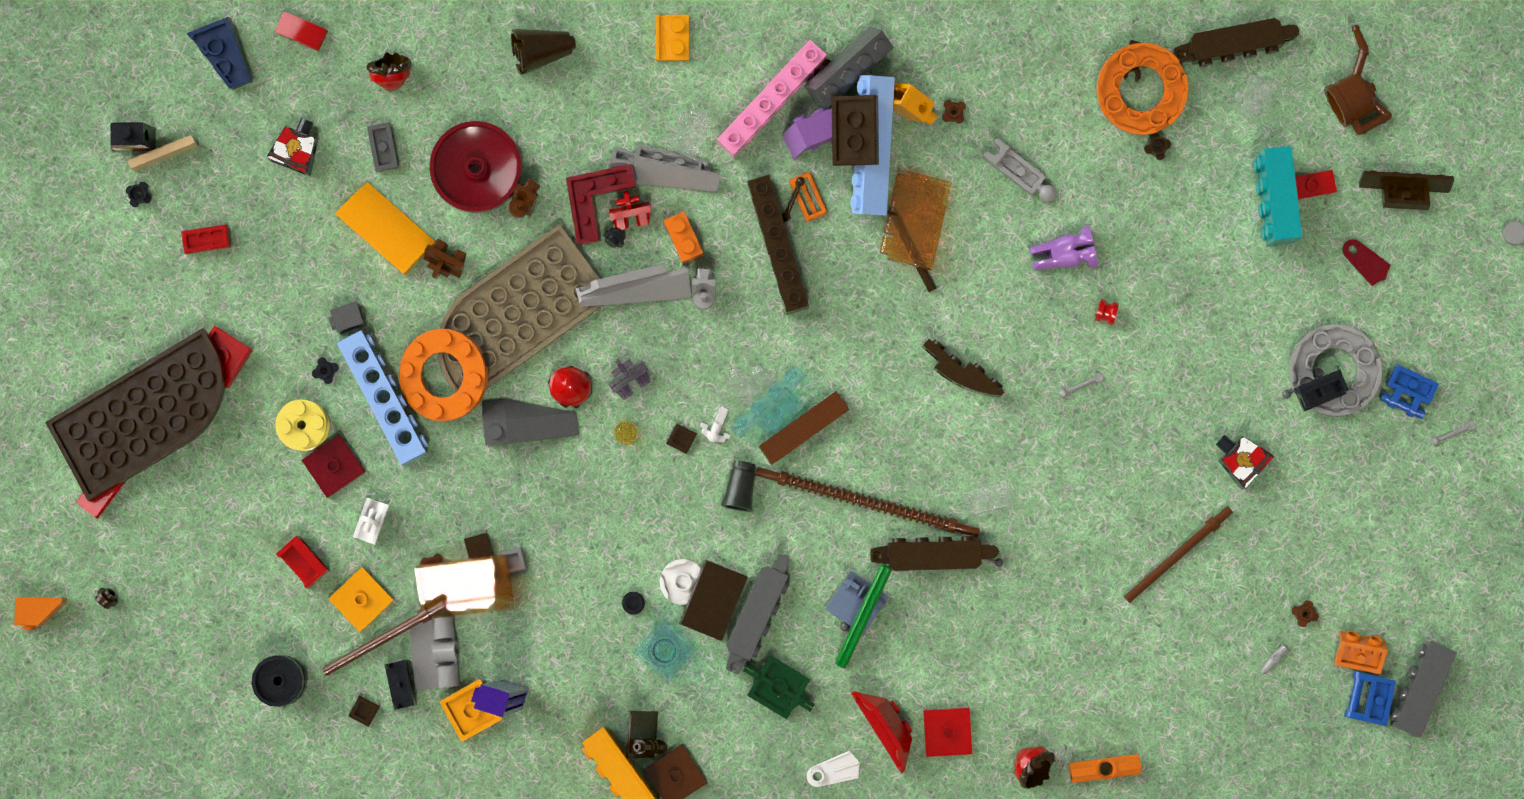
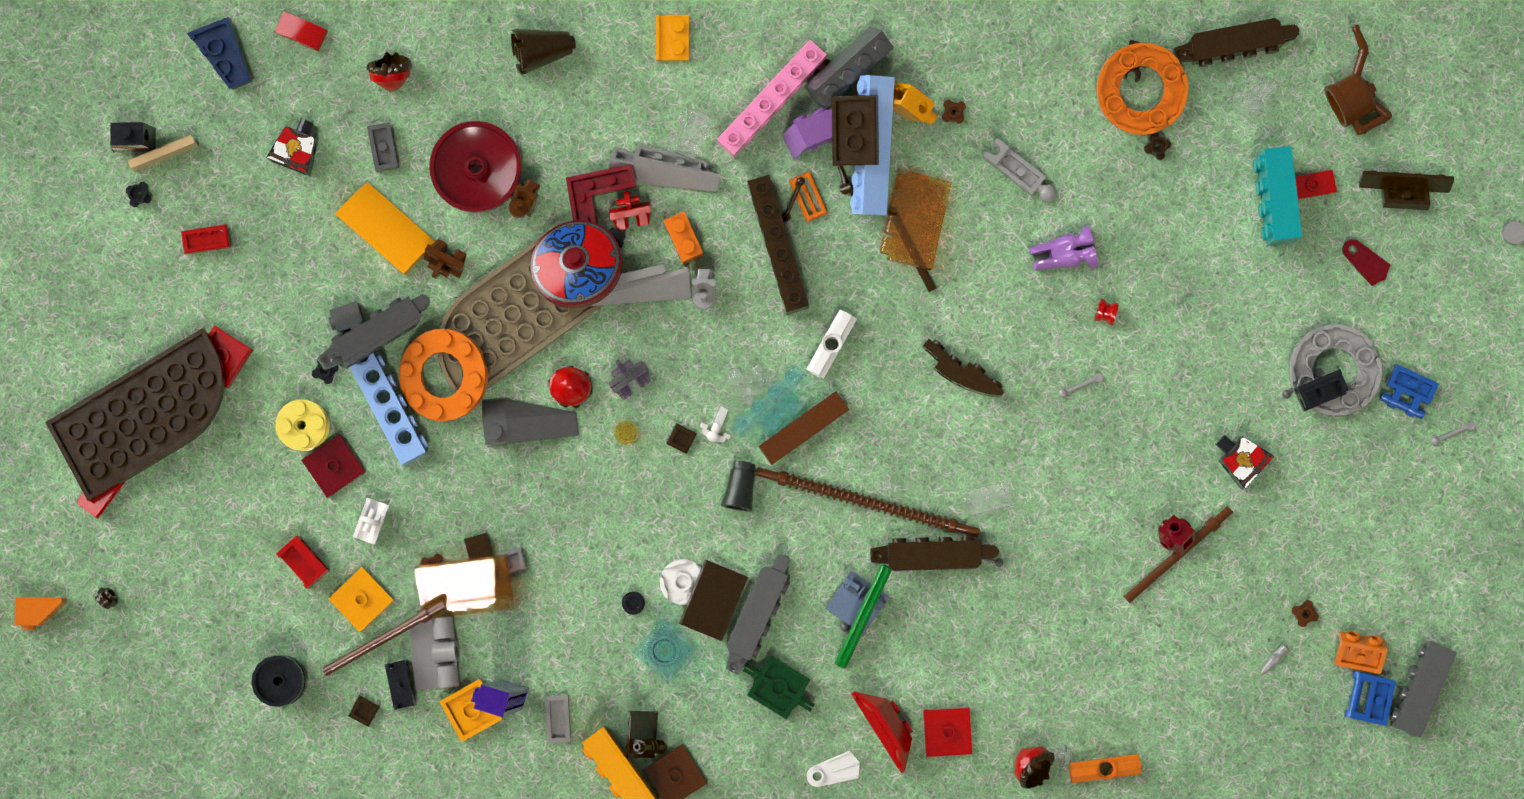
(375, 333): none -> dark grey hinge
(557, 719): none -> light grey tile
(576, 264): none -> dish
(839, 331): none -> white piece
(846, 187): none -> dark brown hand
(1176, 535): none -> dark red brick

